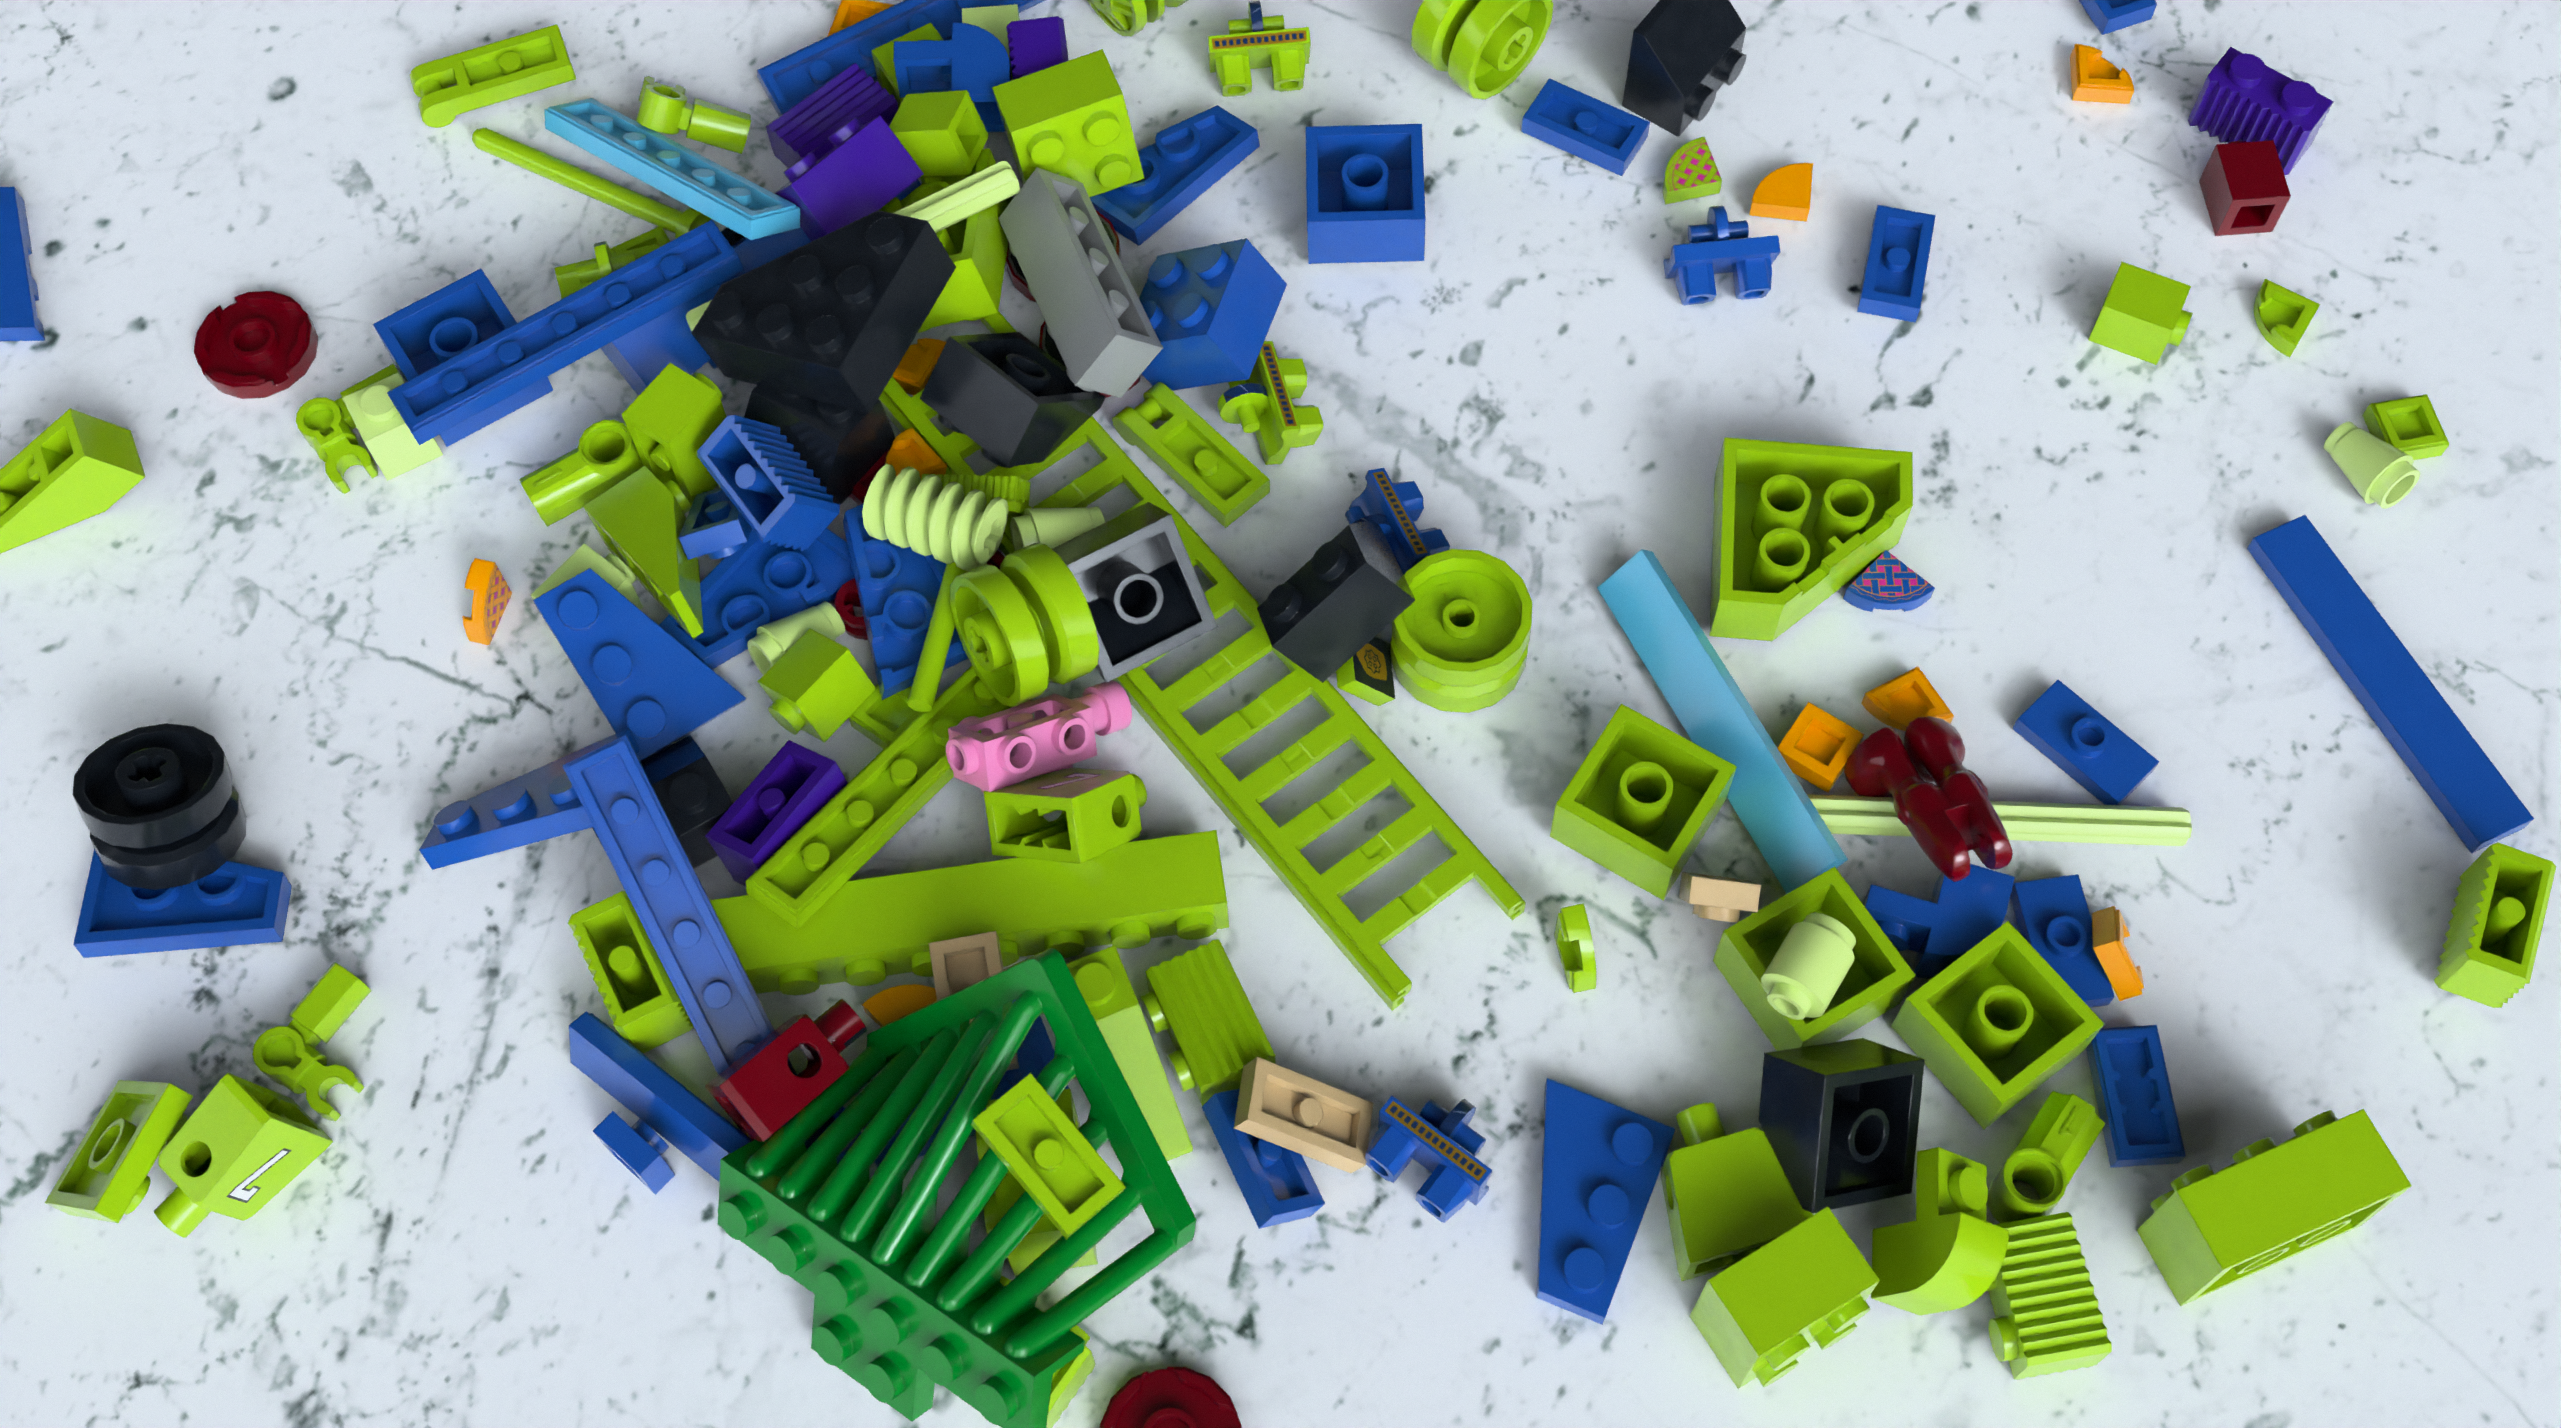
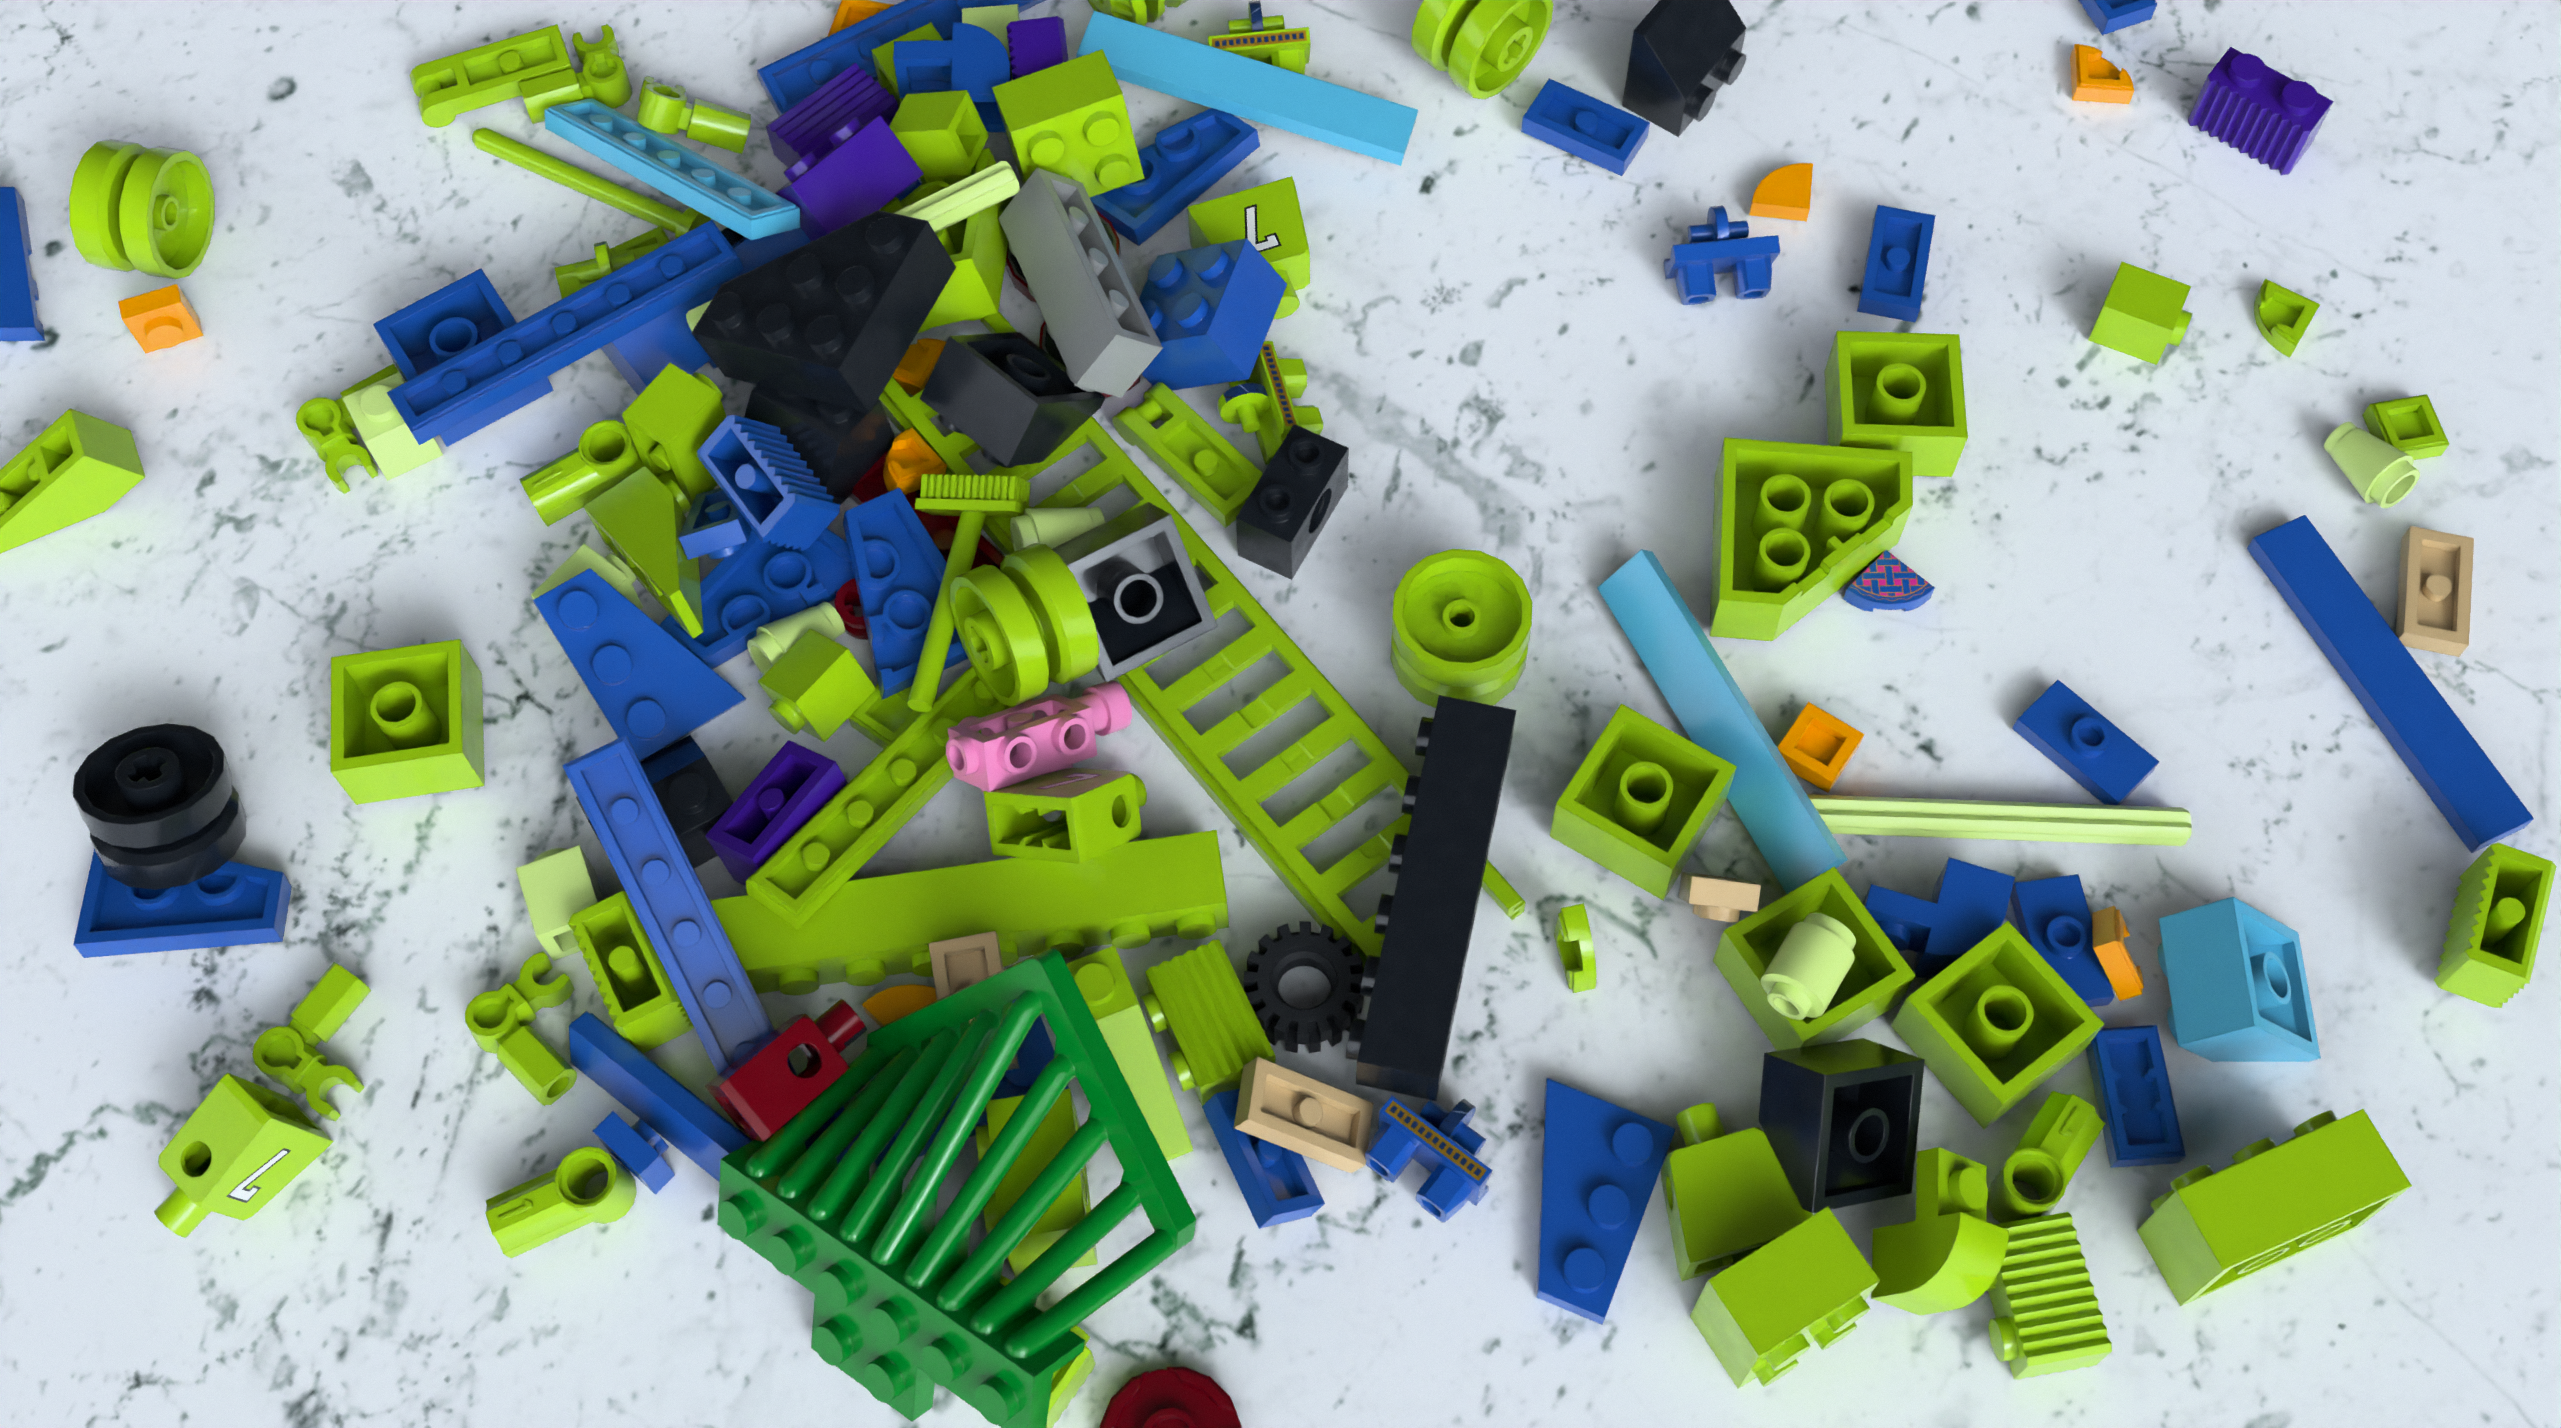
(119, 1149): lime plate -> none
(142, 209): none -> lime wheel
(160, 318): none -> light orange plate
(256, 345): dark red tile -> none
(407, 722): none -> lime brick
(489, 600): light orange tile -> none
(502, 1027): none -> lime bar
(512, 814): blue wing -> none
(554, 889): none -> yellowish green brick
(557, 1204): none -> lime piece
(602, 79): none -> lime bar
(934, 519): yellowish green piece -> none
(1048, 1155): lime plate -> none
(1251, 88): none -> medium azure tile
(1272, 224): none -> lime torso
(1292, 501): none -> black brick
(1304, 949): none -> black tyre
(1337, 600): black slope -> none
(1365, 193): blue brick -> none
(1369, 673): tile -> none
(1395, 510): blue hips -> none
(1434, 900): none -> black brick
(1691, 173): lime tile -> none
(1898, 396): none -> lime brick
(1906, 699): light orange tile -> none
(1941, 817): dark red piece -> none
(2237, 985): none -> medium azure slope
(2244, 188): dark red brick -> none
(2435, 591): none -> tan plate

